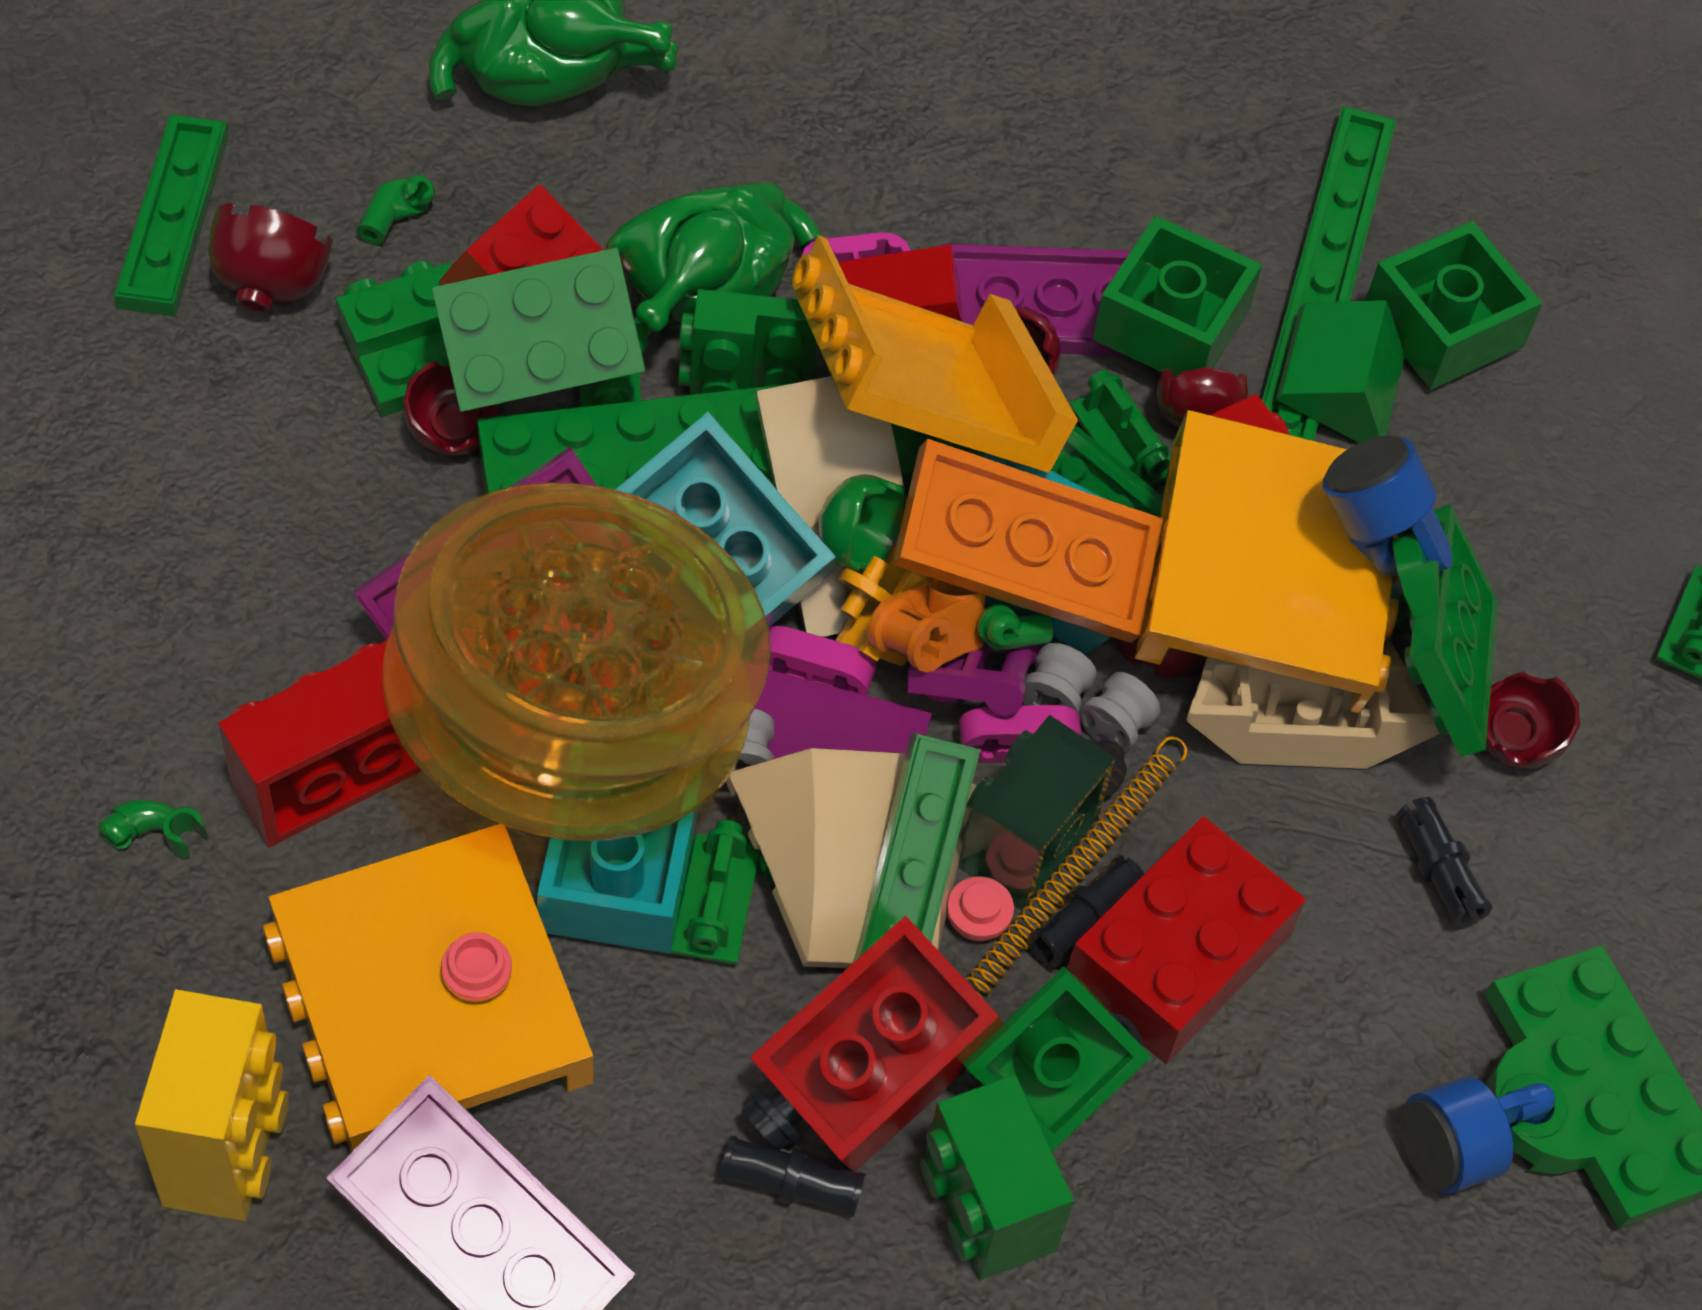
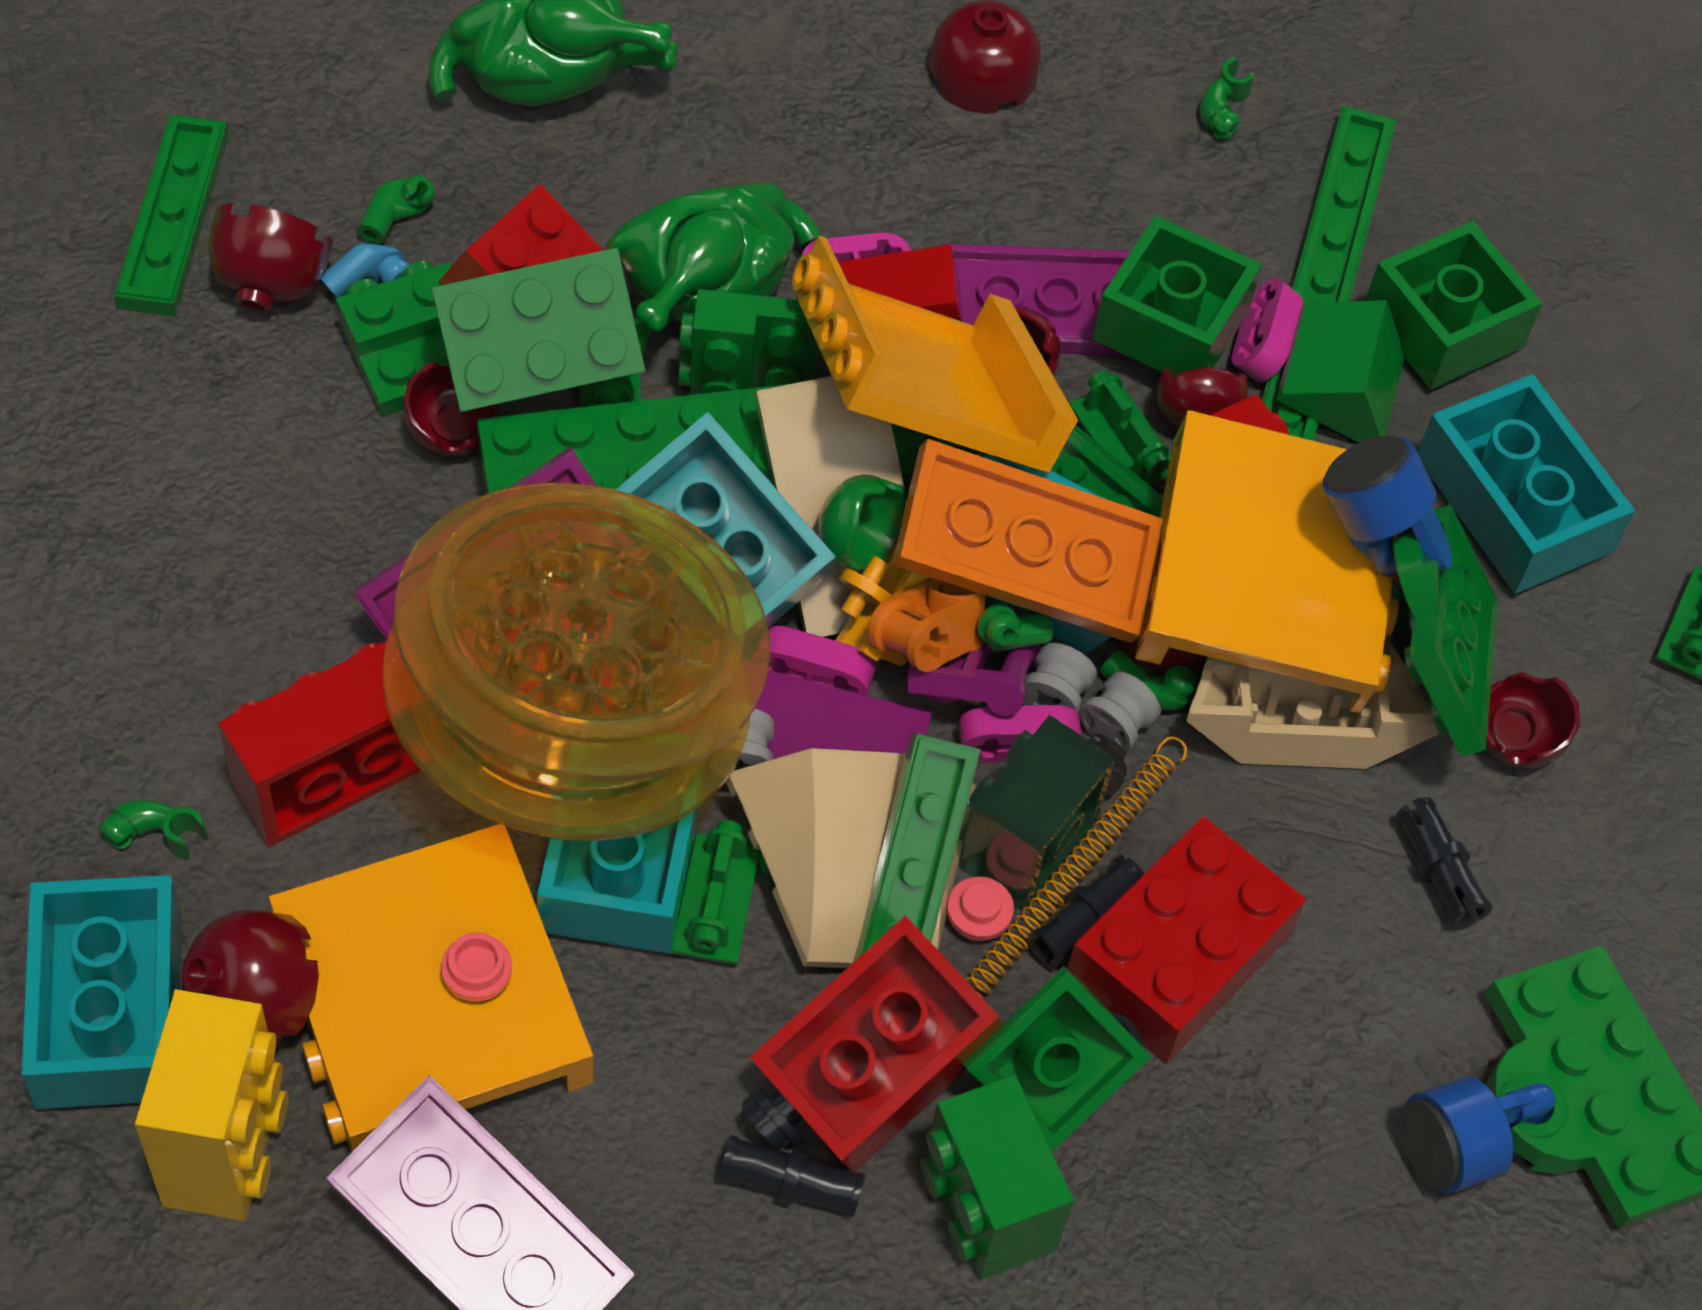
(97, 987): none -> teal brick
(258, 961): none -> dark red cylinder
(364, 262): none -> dark azure arm
(985, 57): none -> dark red cylinder
(1171, 690): none -> green arm
(1214, 108): none -> green arm
(1267, 330): none -> dark pink beam
(1524, 483): none -> teal brick

